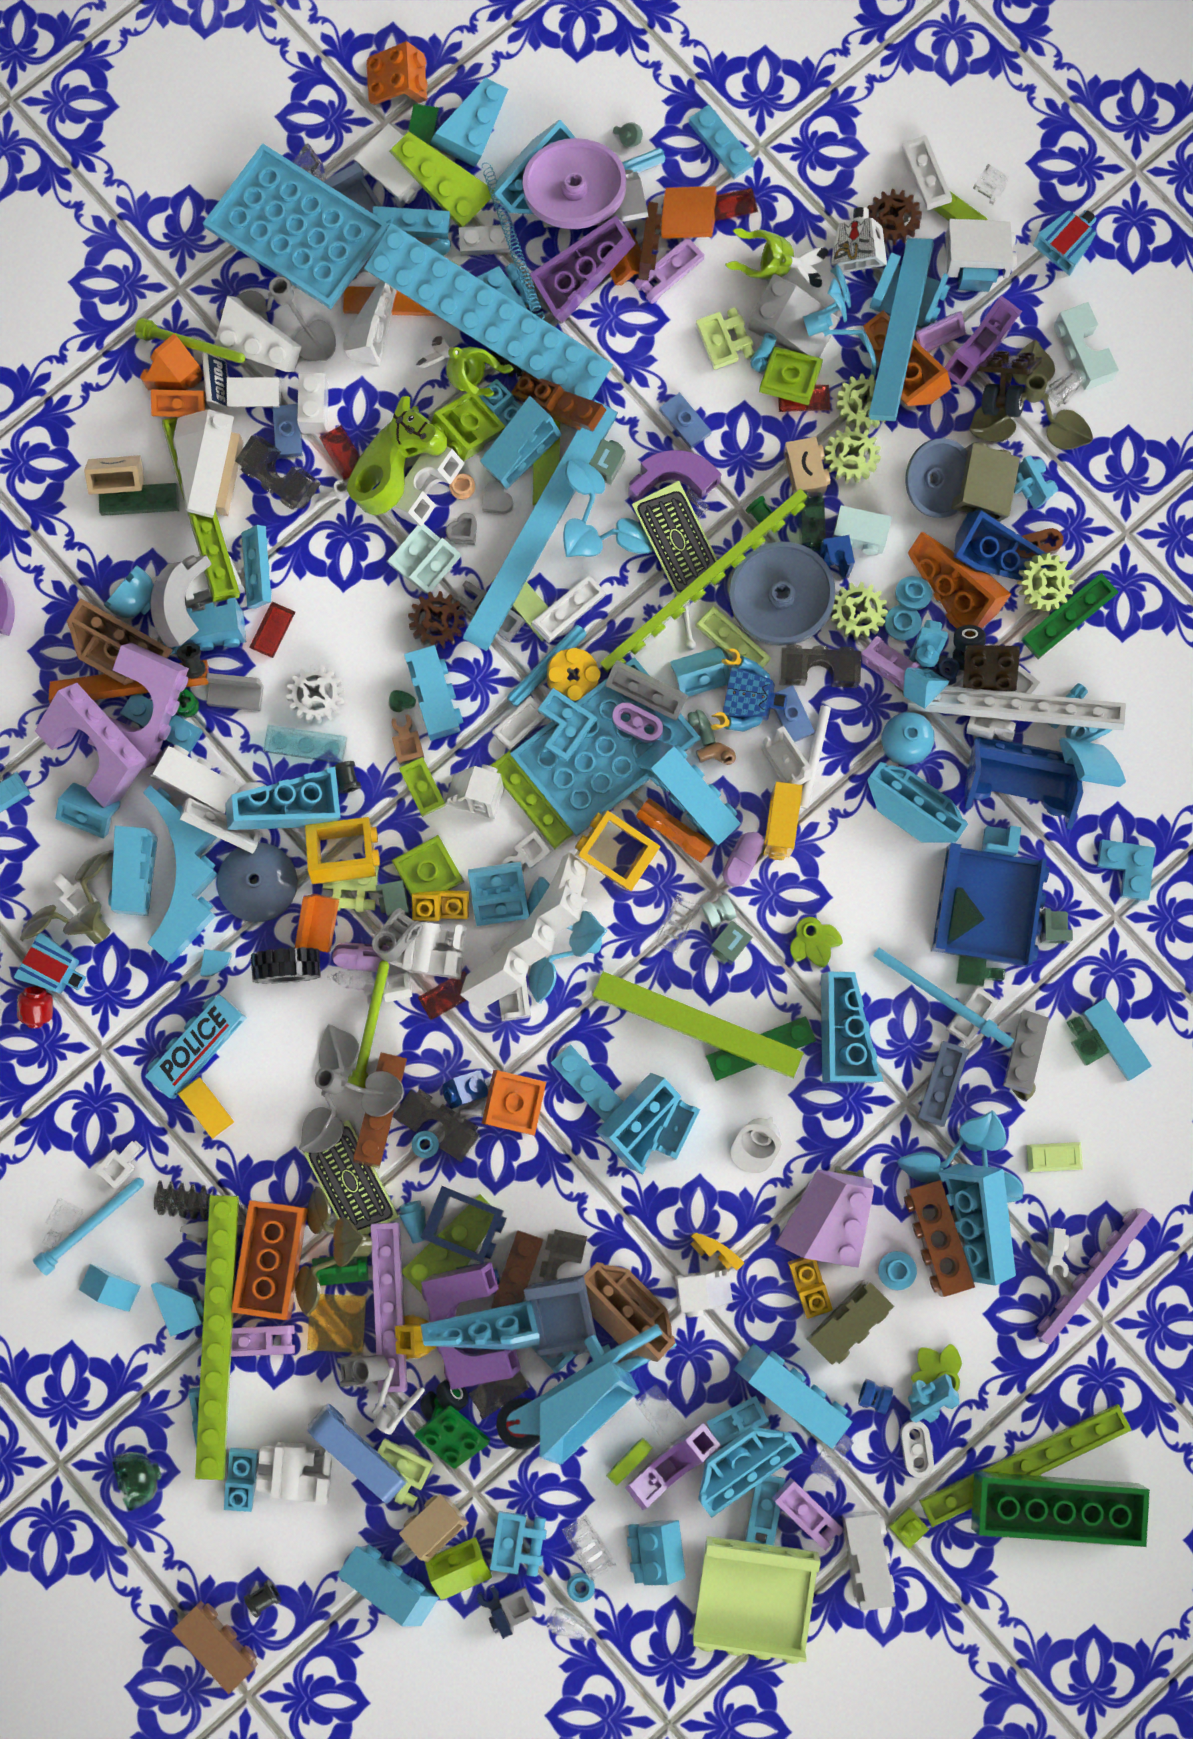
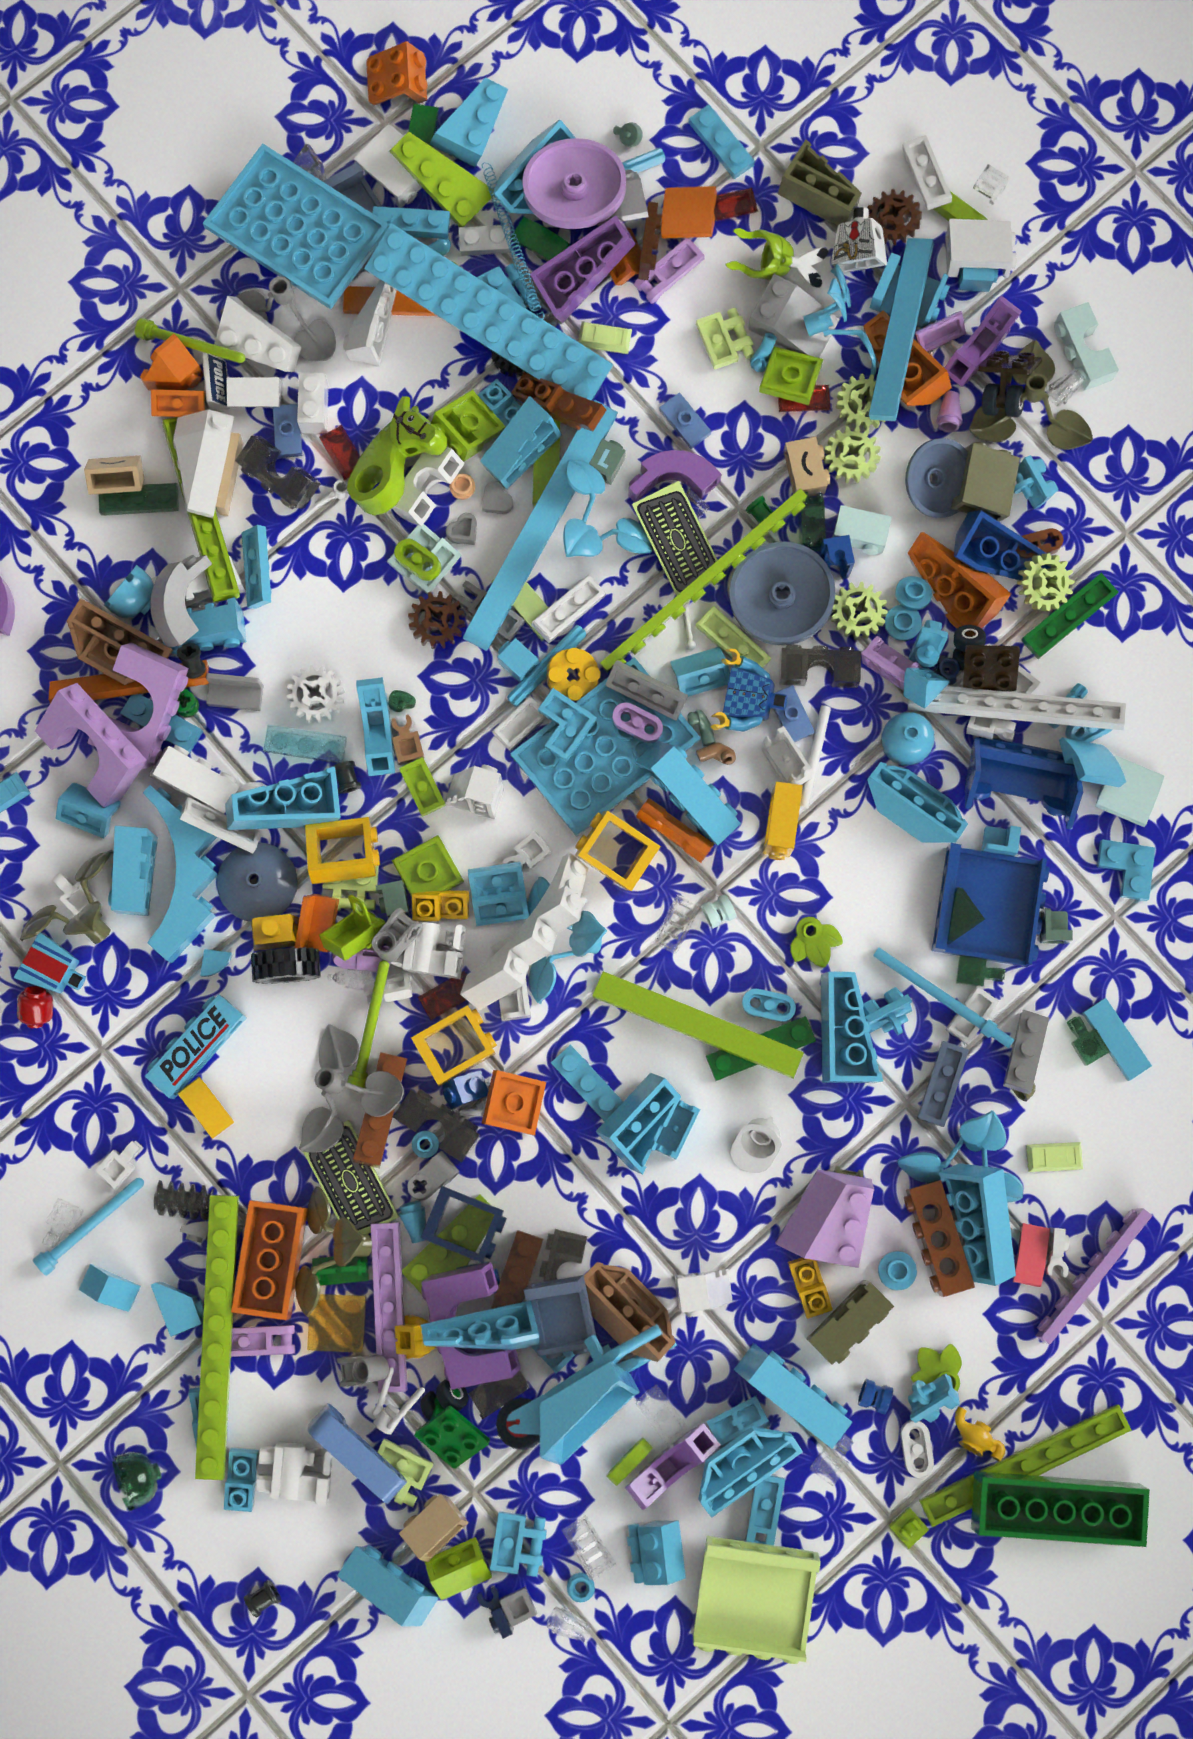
(215, 1646): medium nougat brick -> none
(272, 629): clear red tile -> none
(274, 931): none -> yellow torso
(352, 932): none -> lime piece
(376, 726): none -> medium azure arch
(419, 560): none -> lime plate
(431, 1061): none -> yellow window
(433, 692): medium azure wedge -> none
(436, 1173): none -> light grey piece
(464, 365): lime hair -> none
(517, 659): none -> medium azure brick
(532, 801): lime tile -> none
(539, 239): none -> green slope
(605, 337): none -> yellowish green tile
(707, 1245): yellow slope -> none
(730, 943): sand green brick -> none
(743, 859): lavender arm -> none
(768, 1005): none -> medium azure plate
(807, 1513): lavender plate -> none
(819, 187): none -> olive wedge
(868, 1560): white wedge -> none
(891, 1015): none -> medium azure hips
(950, 414): none -> lavender cone
(977, 1437): none -> yellow piece
(1031, 1255): none -> coral slope
(1067, 239): torso -> none
(1134, 798): none -> light aqua slope

